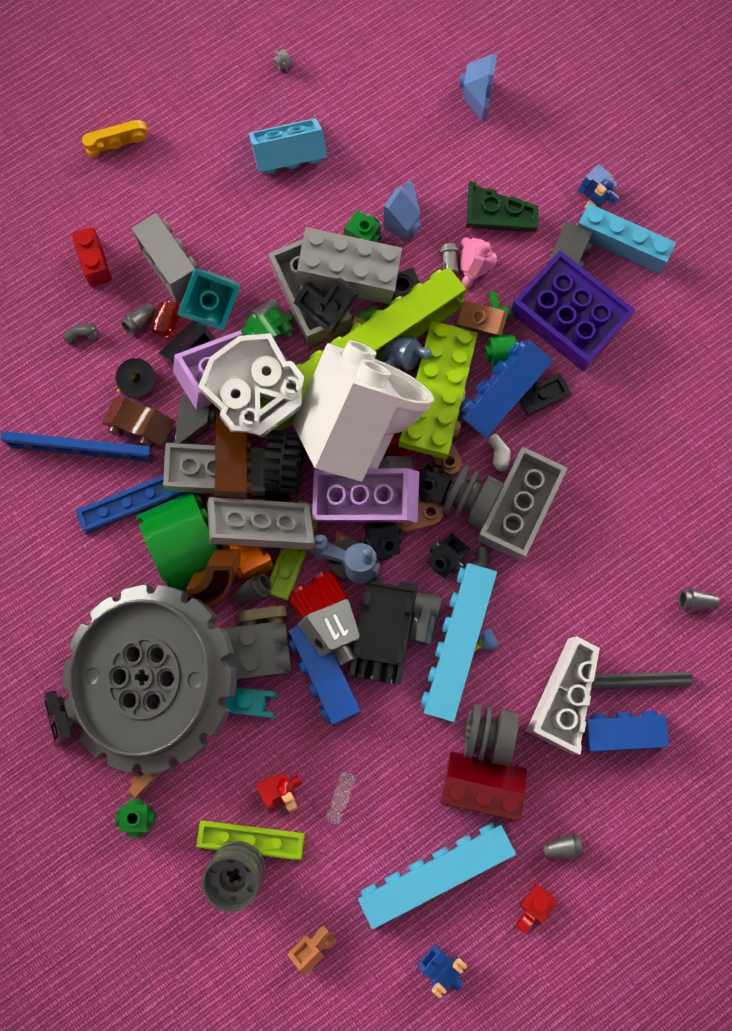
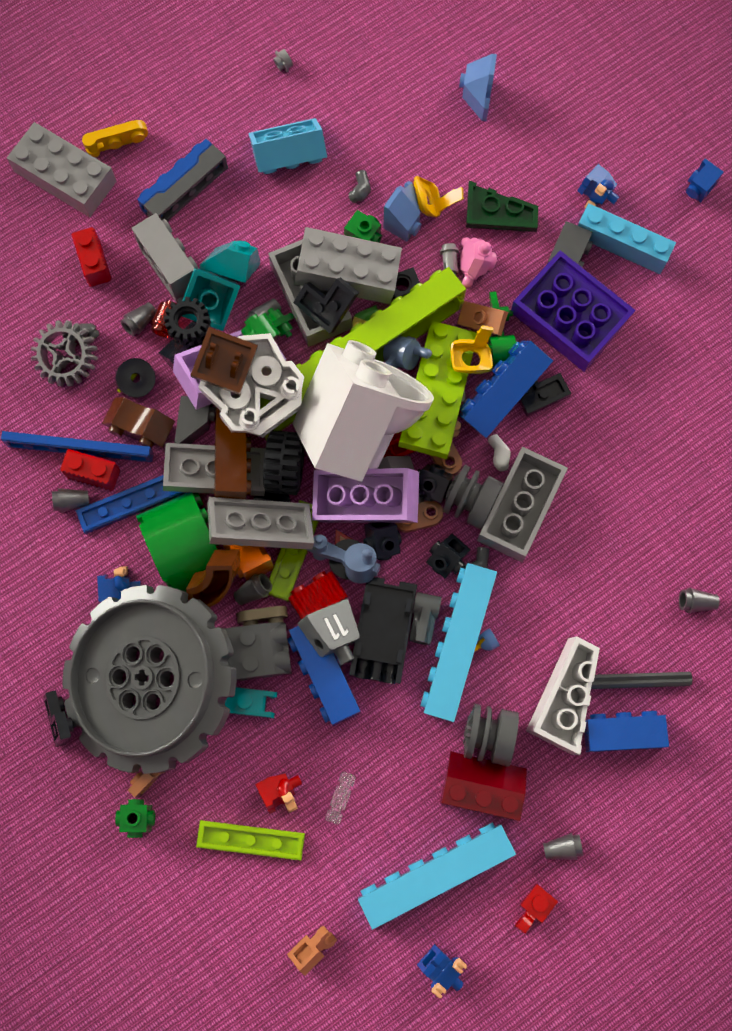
(59, 361): none -> light grey gear
(62, 169): none -> light grey brick
(69, 499): none -> flat silver cone
(90, 469): none -> red brick
(113, 586): none -> blue piece
(180, 309): none -> black tyre
(183, 181): none -> dark grey piece
(224, 361): none -> reddish brown plate
(230, 890): dark grey wheel -> none
(233, 260): none -> teal slope
(362, 189): none -> dark grey arm
(426, 188): none -> yellow piece
(478, 346): none -> yellow piece
(703, 180): none -> blue brick

